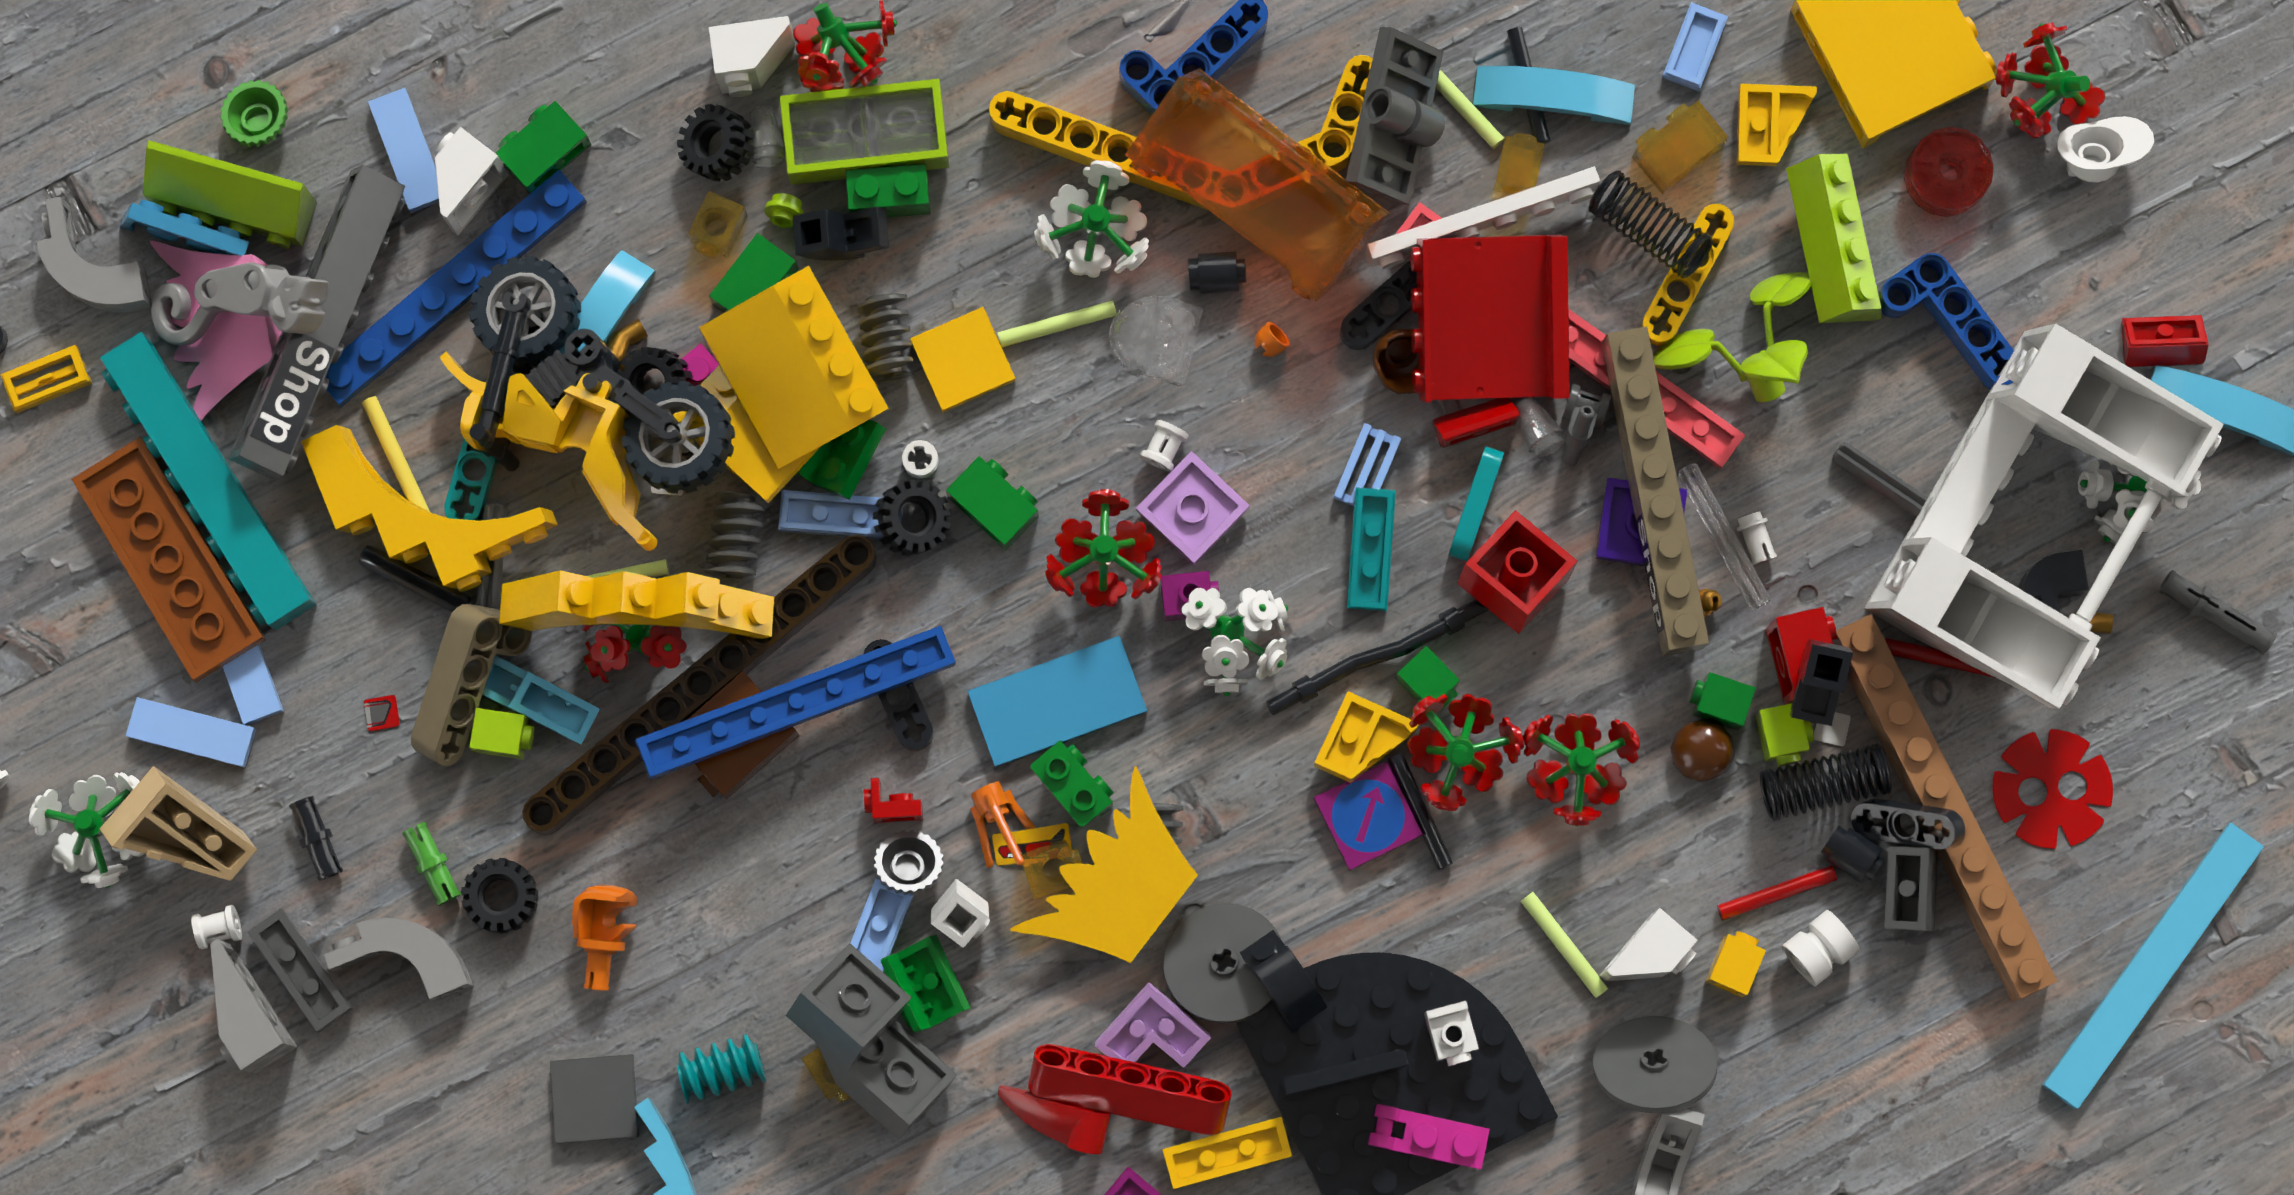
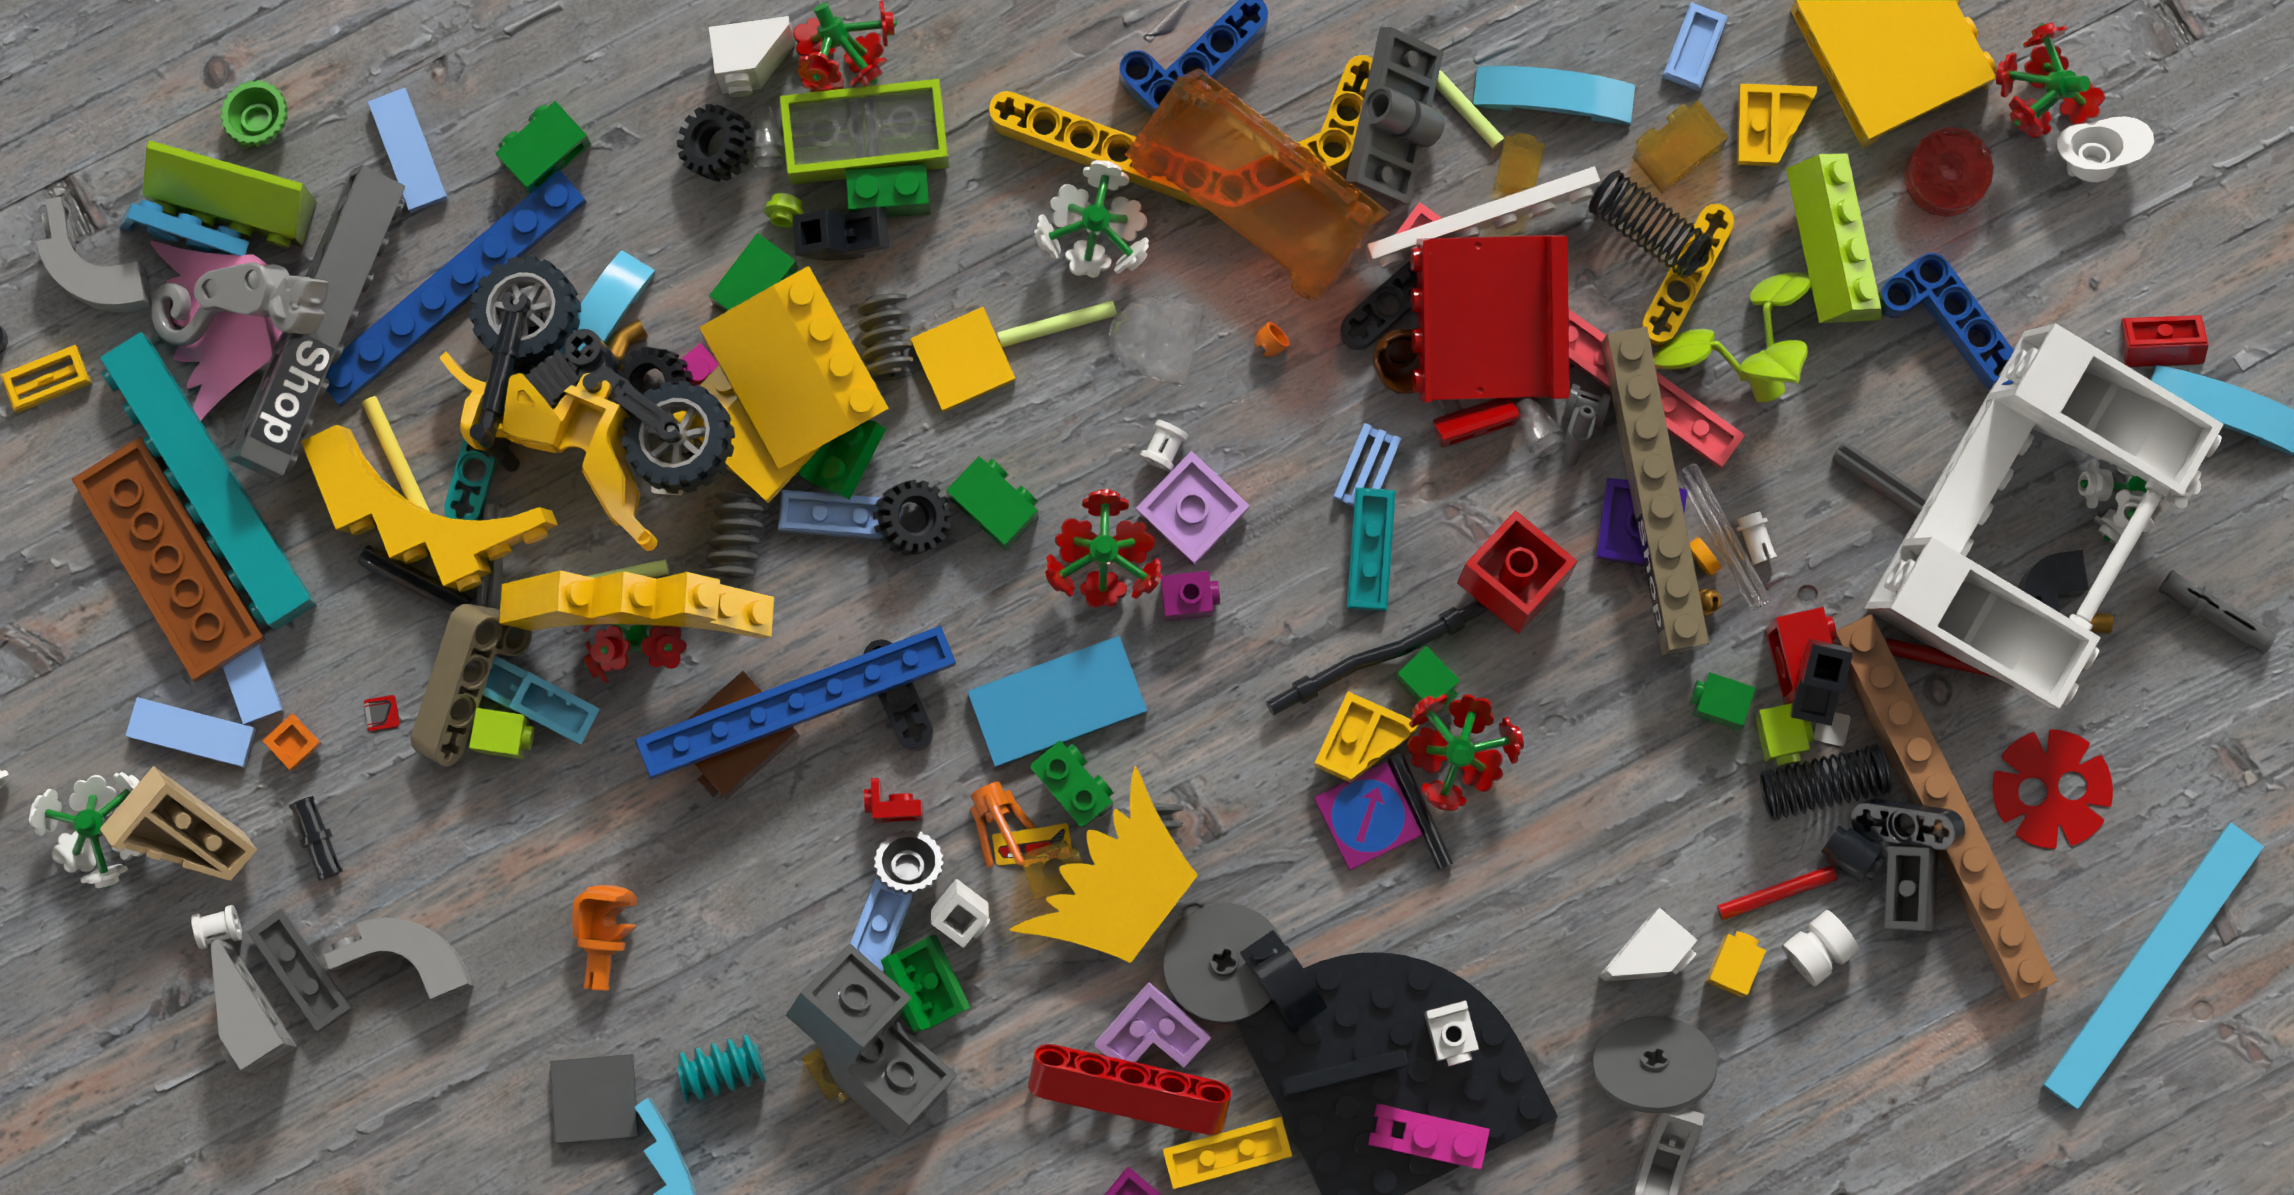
(292, 742): none -> orange plate
(431, 863): bright green pin -> none
(465, 177): white slope -> none
(475, 889): black tyre -> none
(680, 691): dark brown beam -> none
(717, 208): clear yellow brick -> none
(930, 452): white bush -> none
(1069, 1124): red piece -> none
(1216, 272): black brick -> none
(1228, 640): white plant -> none
(1476, 503): teal beam -> none
(1522, 58): black bar -> none
(1564, 945): yellowish green bar -> none
(1578, 745): red plant -> none
(1702, 750): reddish brown hair -> none
(1704, 557): none -> light orange tile

